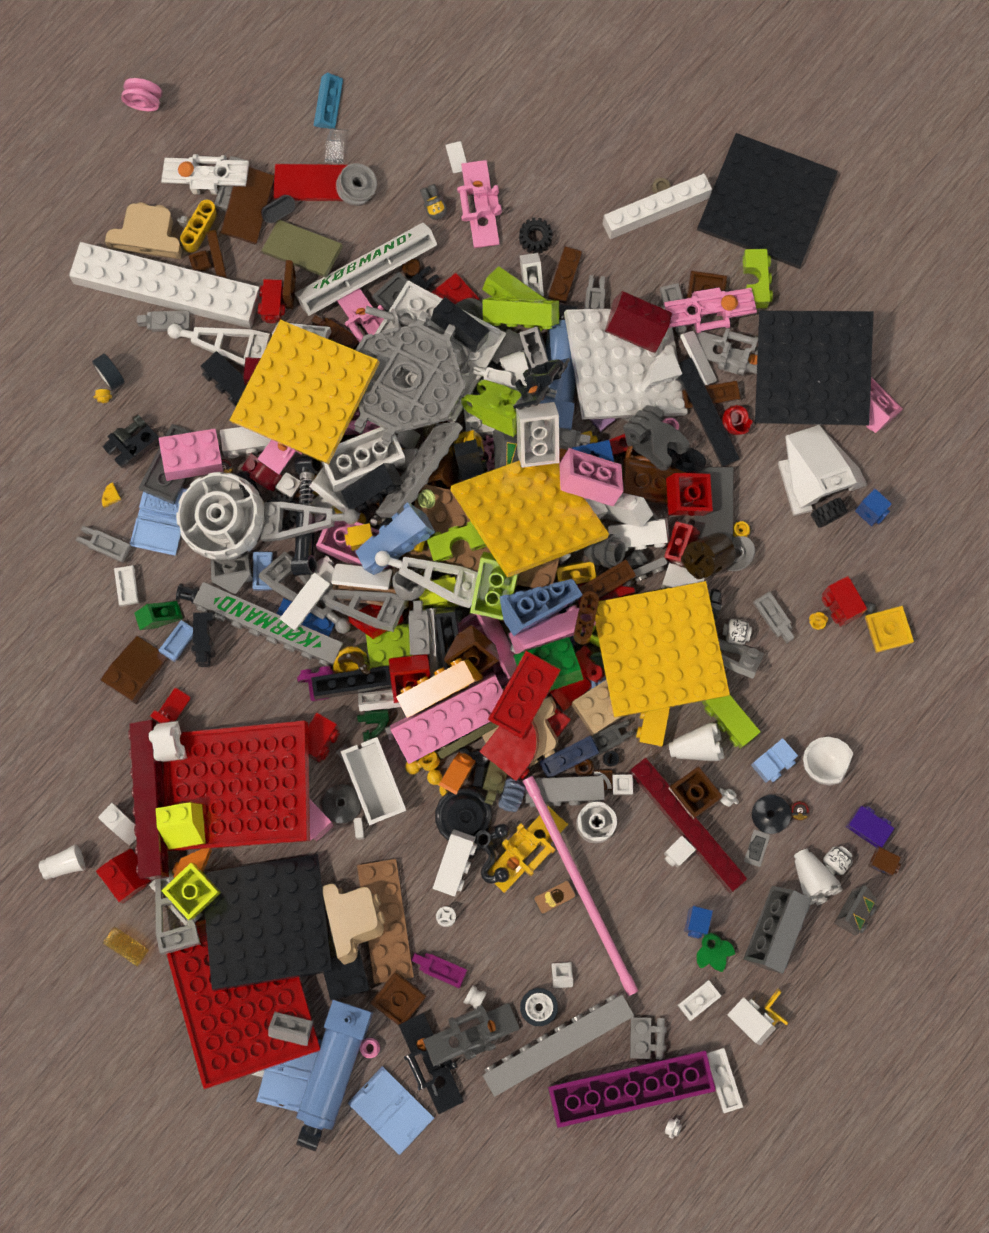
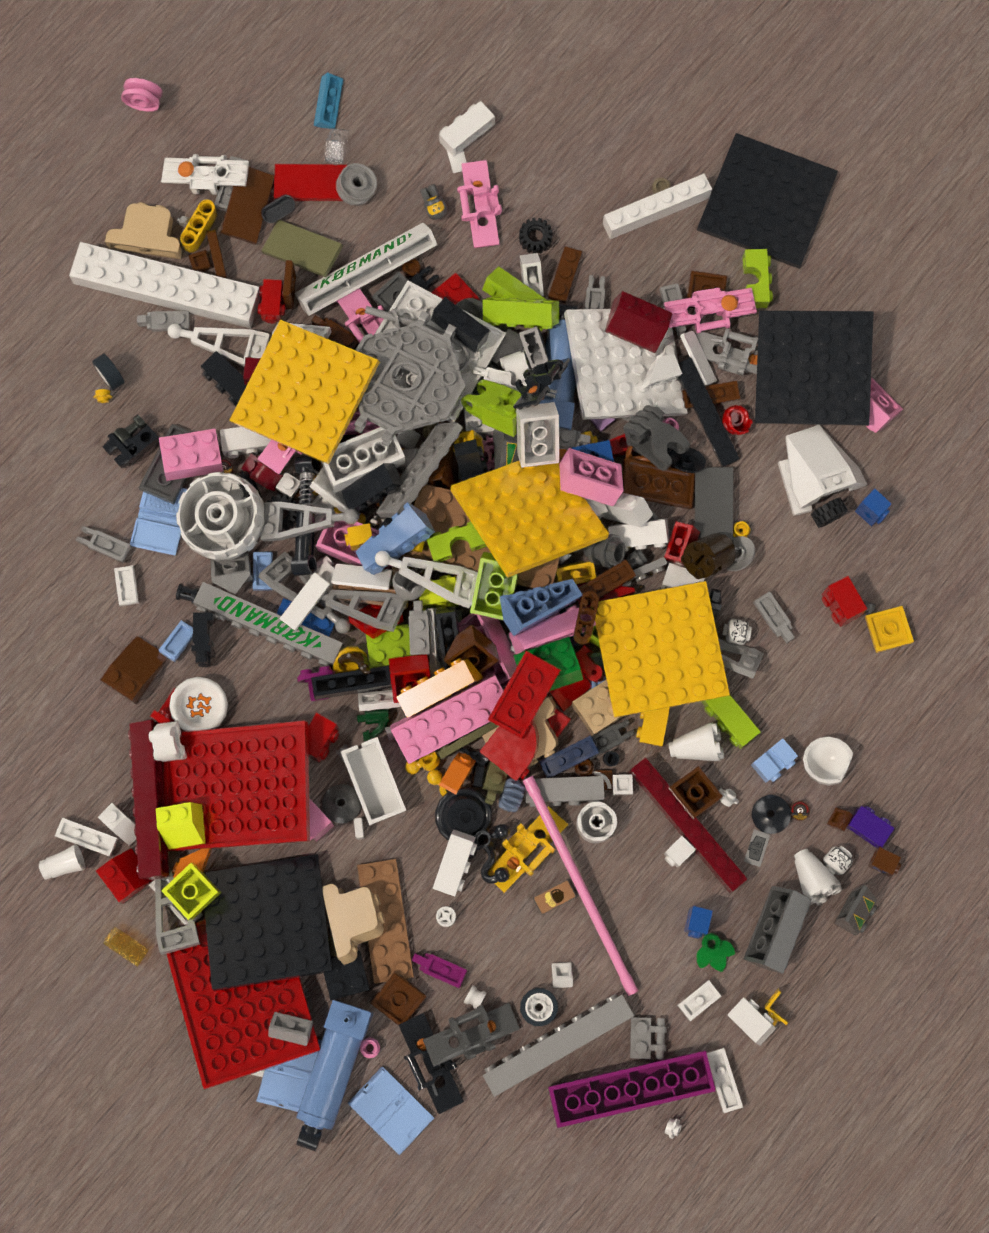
(86, 837): none -> white plate
(110, 495): yellow tile -> none
(158, 615): green slope -> none
(198, 704): none -> white piece
(426, 499): yellowish green plate -> none
(466, 128): none -> white brick
(689, 494): red brick -> none
(818, 620): yellow plate -> none
(840, 819): none -> reddish brown tile

